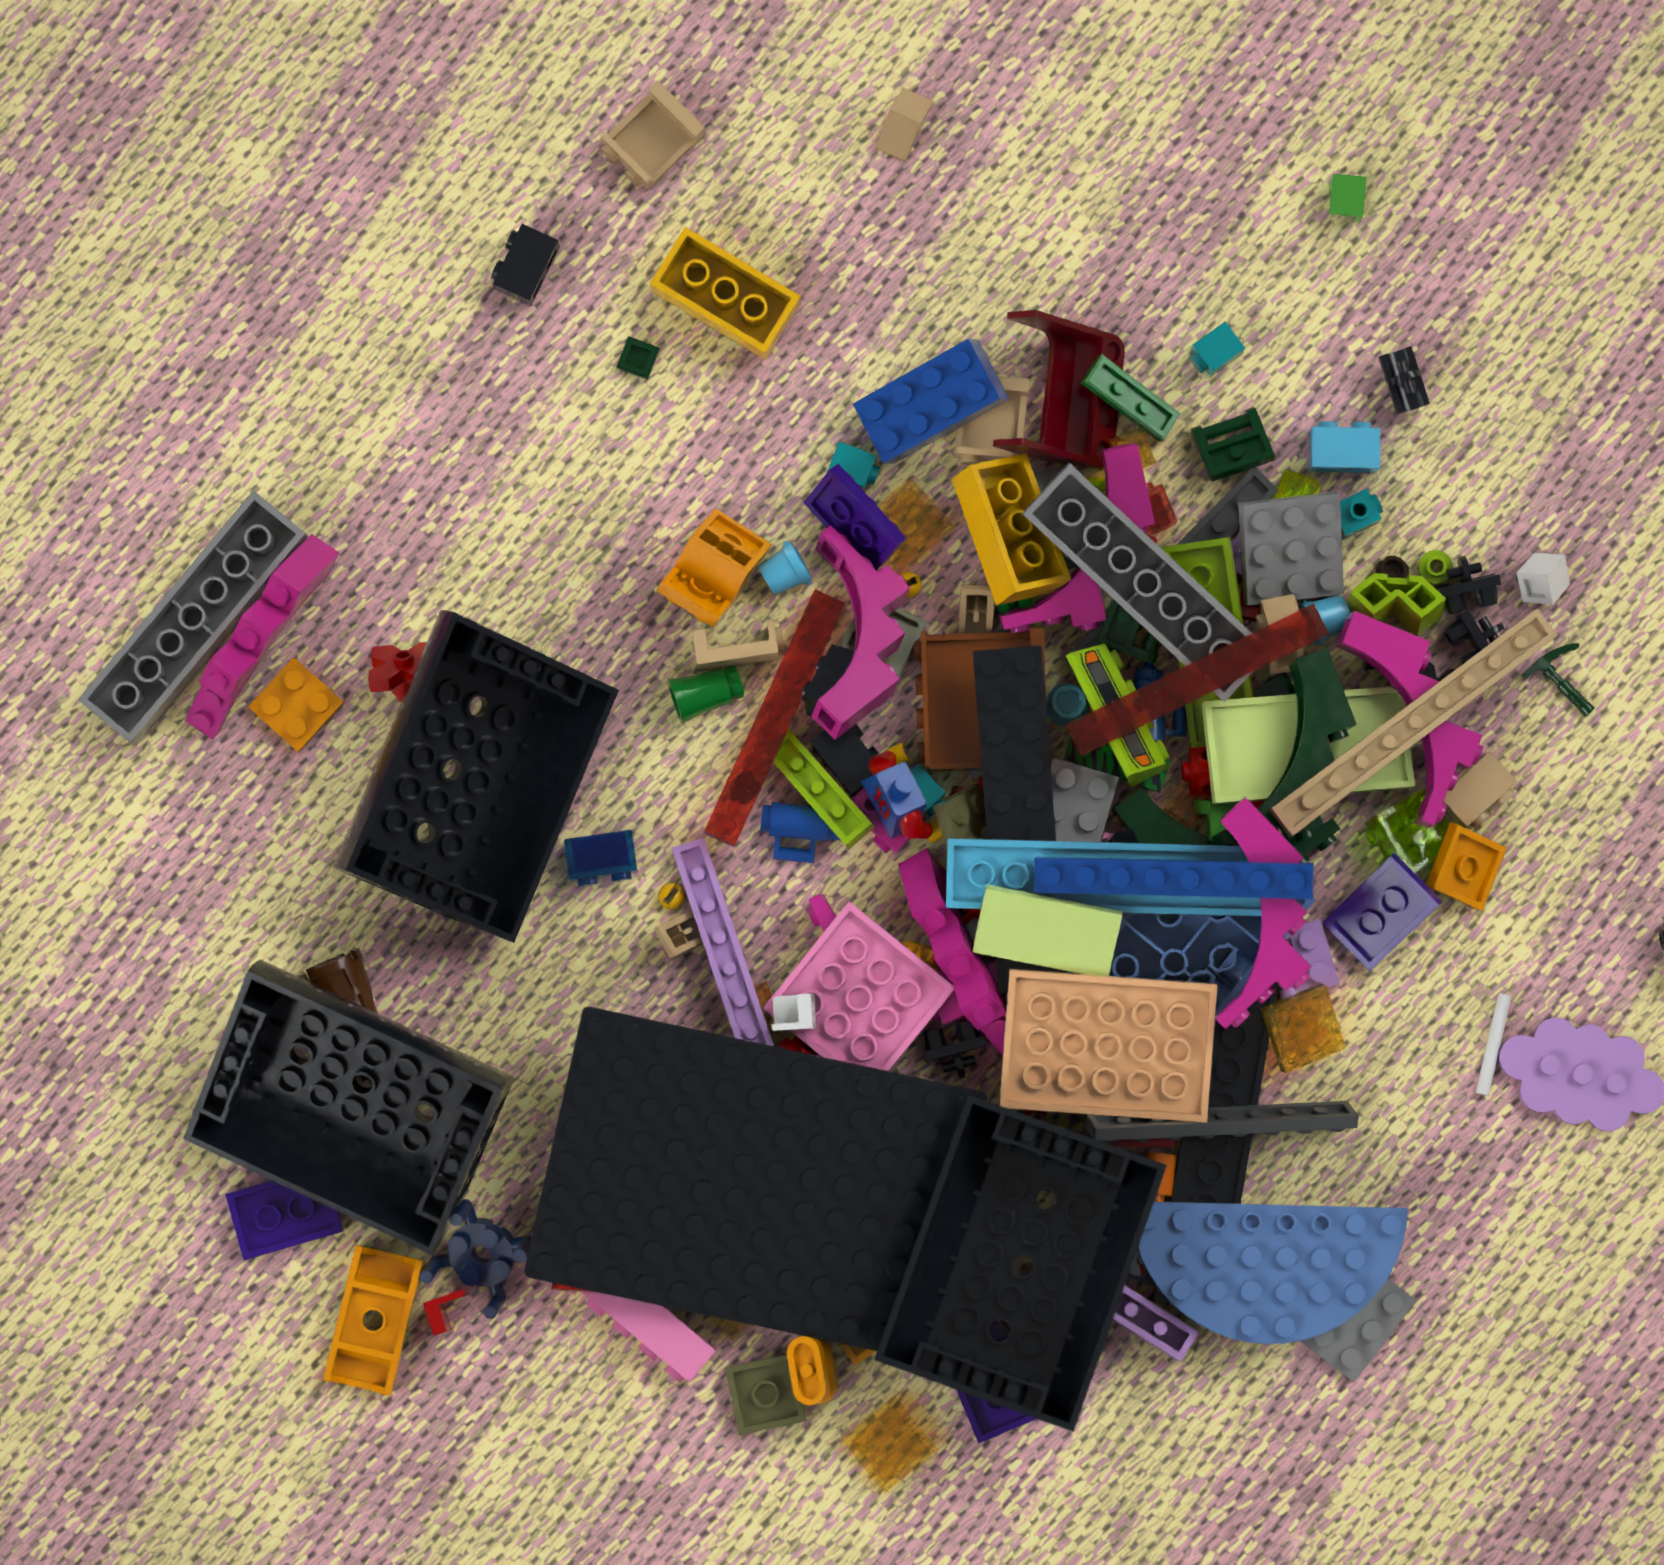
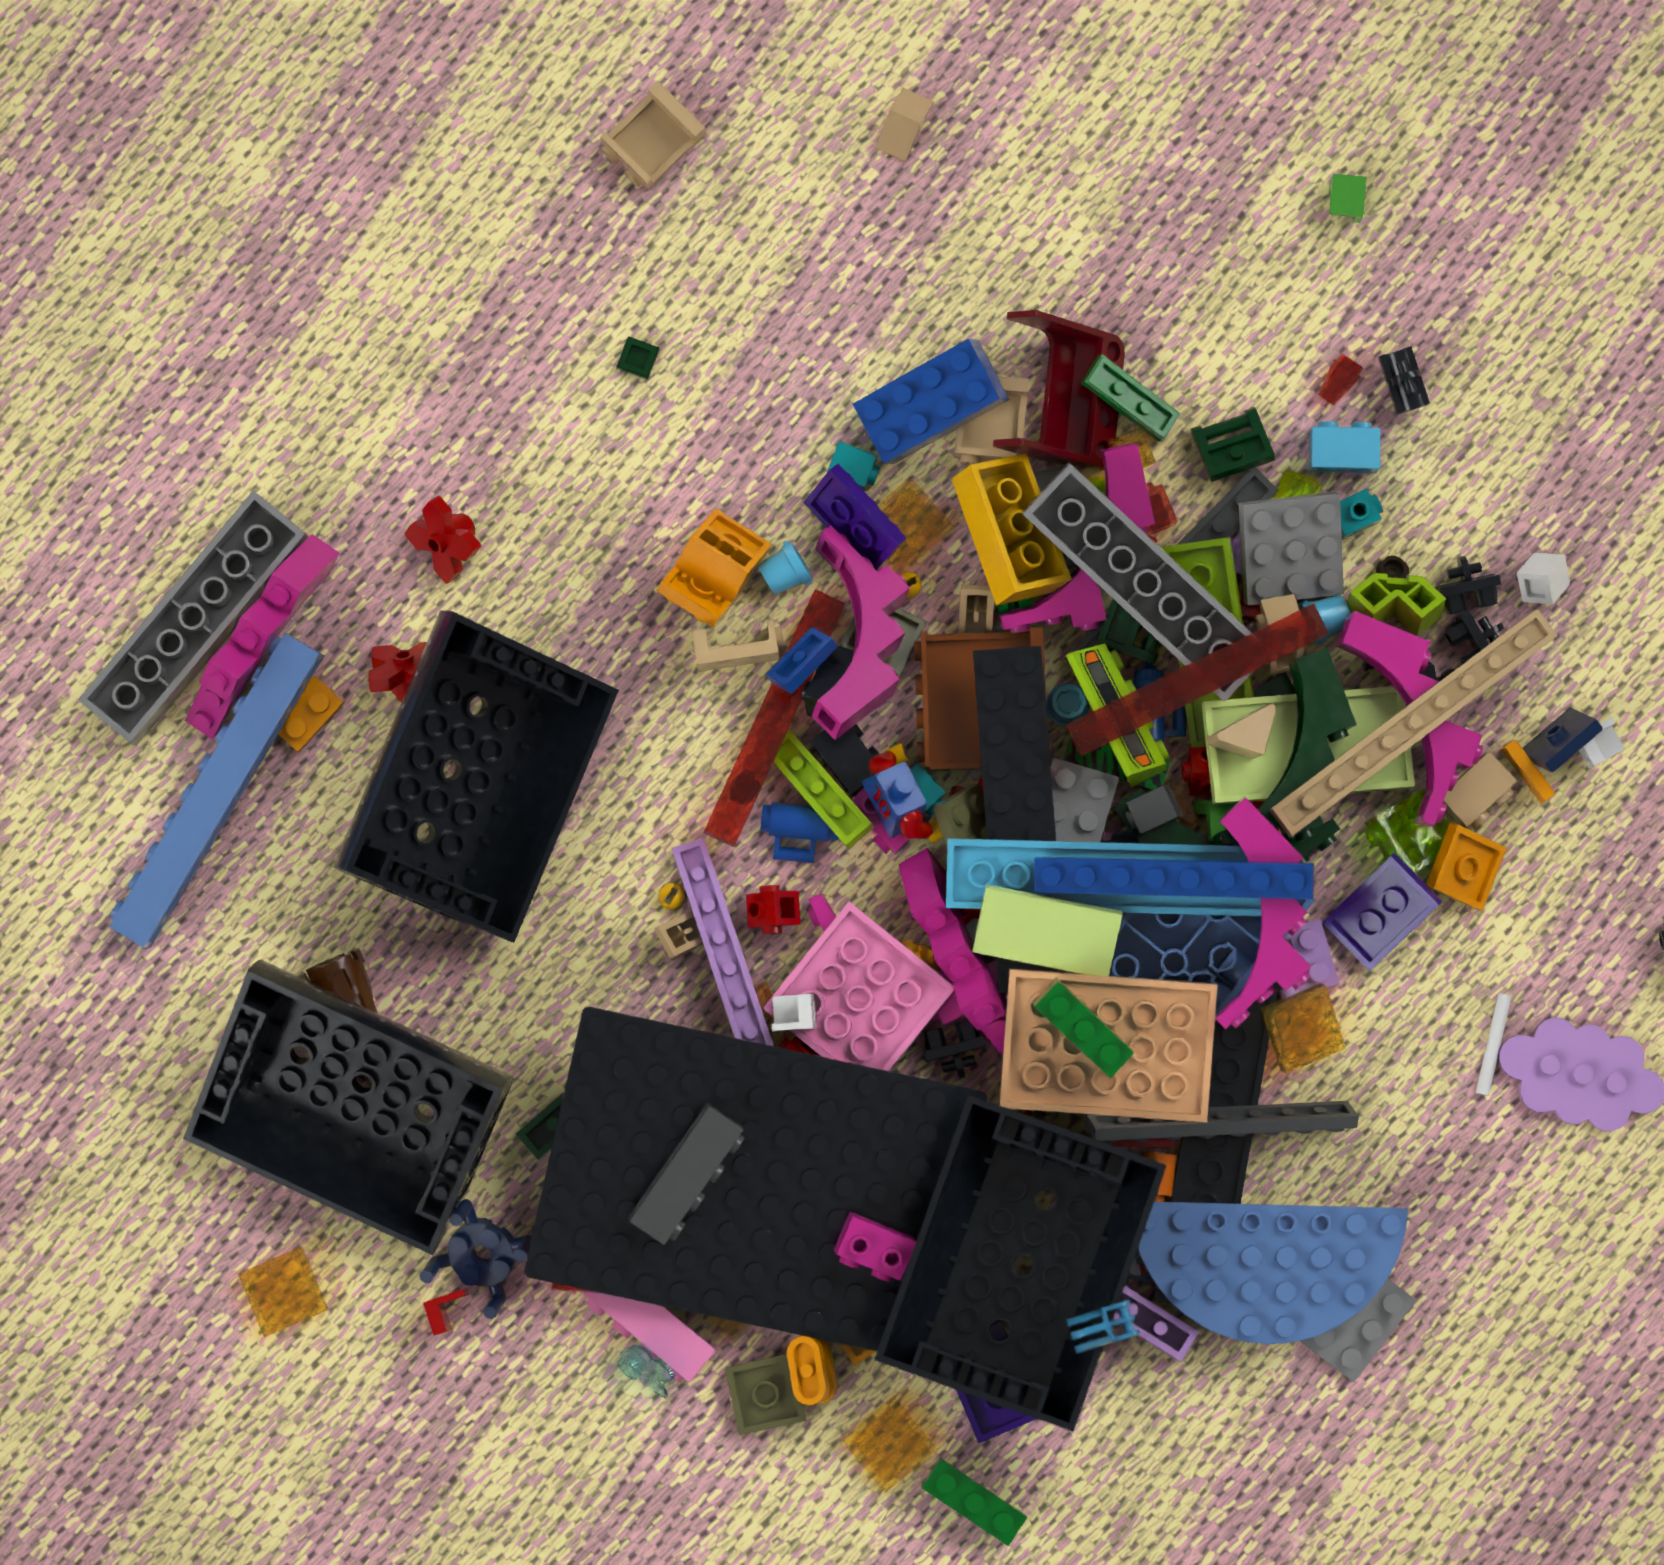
(216, 790): none -> medium blue brick
(277, 1218): dark purple plate -> none
(283, 1291): none -> clear yellow plate
(378, 1283): light orange piece -> none
(446, 536): none -> red plant
(525, 264): black brick -> none
(540, 1131): none -> dark green brick
(601, 857): clear blue brick -> none
(639, 1363): none -> clear light blue plate
(686, 1174): none -> dark grey brick
(704, 692): green plant -> none
(725, 293): yellow brick -> none
(772, 909): none -> red brick
(801, 660): none -> blue plate
(874, 1247): none -> dark pink brick
(974, 1501): none -> green brick
(1083, 1027): none -> green brick
(1125, 1320): none -> dark azure arm
(1153, 810): none -> dark grey brick
(1216, 350): teal brick -> none
(1247, 735): none -> tan slope
(1340, 379): none -> clear red cone
(1427, 573): lime plate -> none
(1528, 771): none -> light orange tile
(1562, 739): none -> dark blue plate
(1563, 685): dark green piece -> none
(1602, 745): none -> white panel

